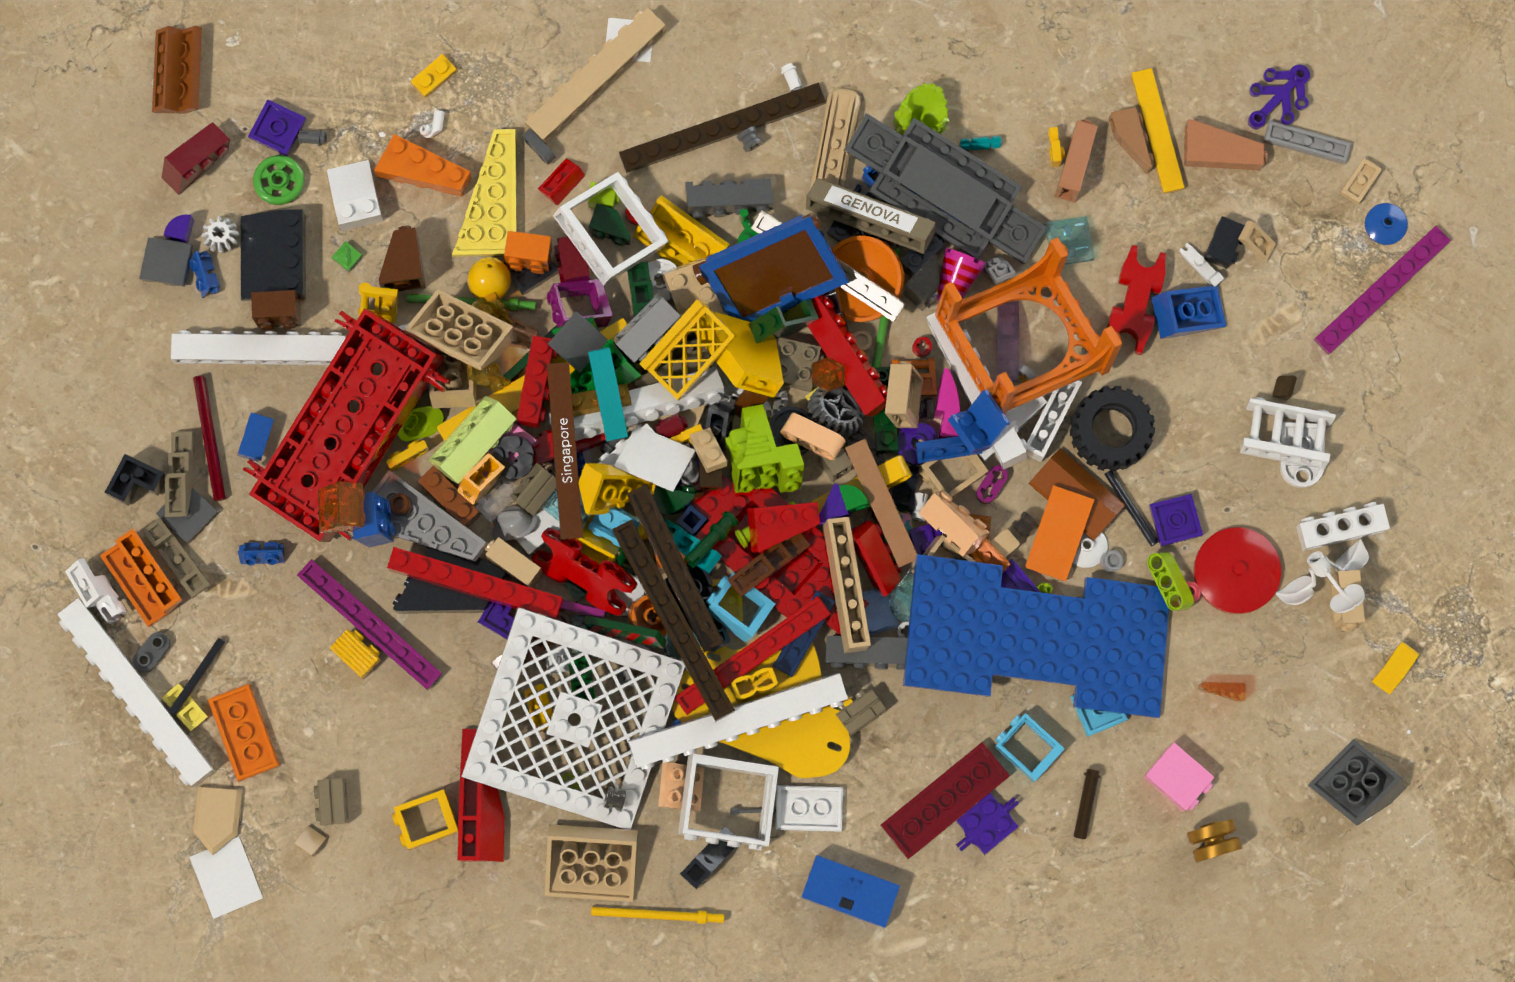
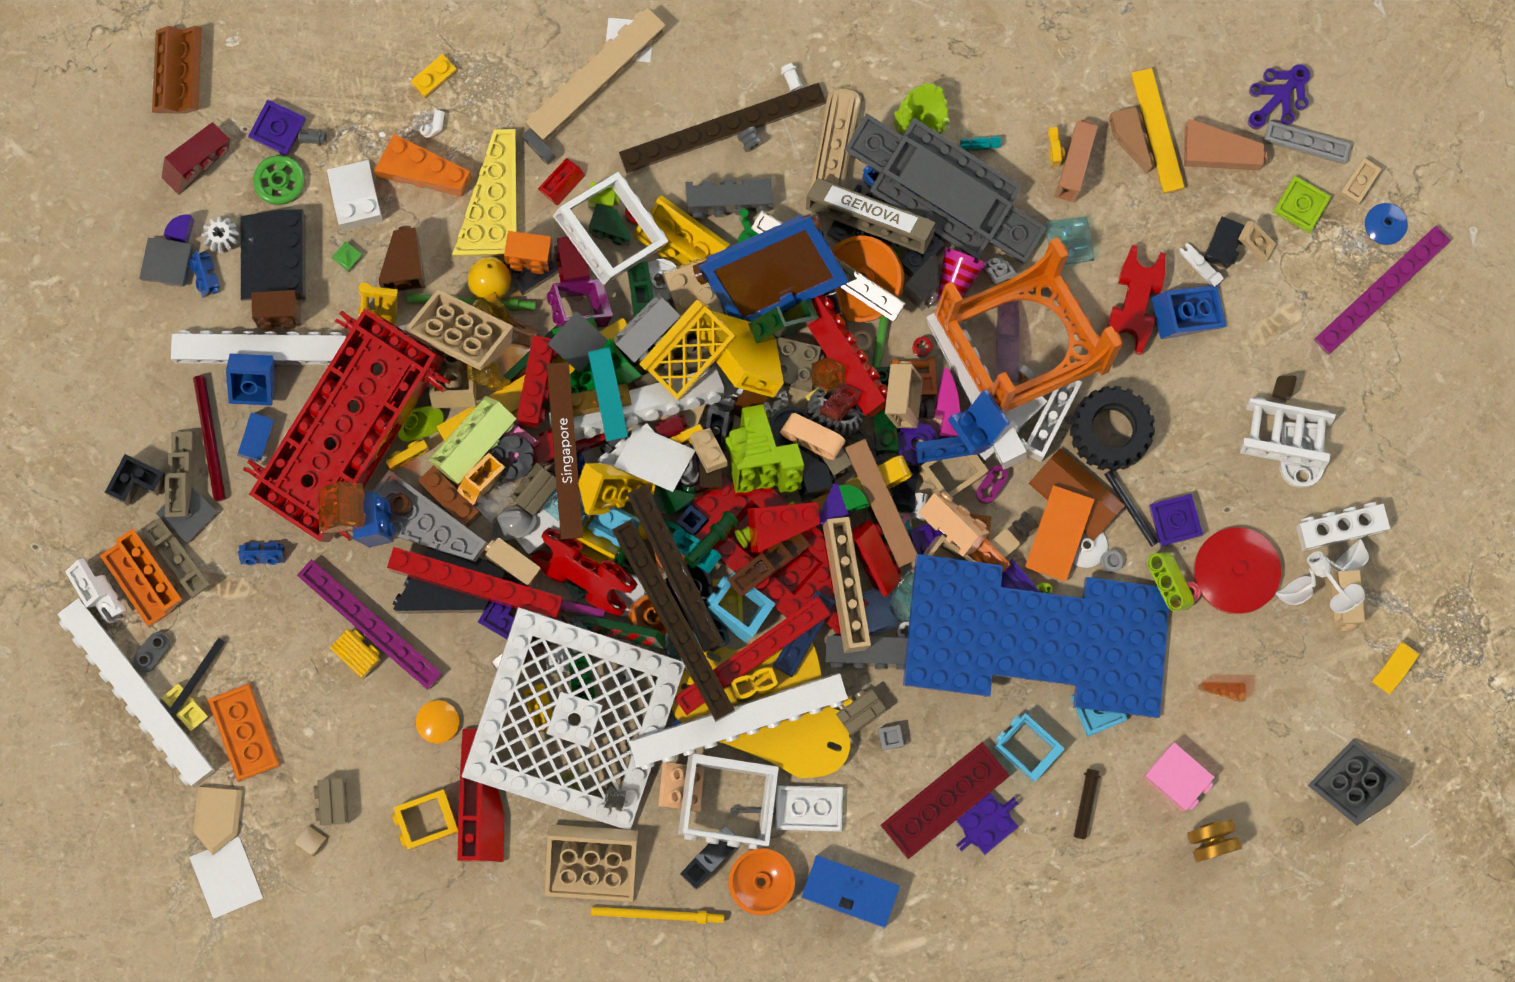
(250, 379): none -> blue brick
(437, 721): none -> light orange dish
(761, 864): none -> orange dish
(815, 479): none -> black slope
(840, 402): none -> clear red plate
(890, 737): none -> light grey plate
(1302, 204): none -> lime tile

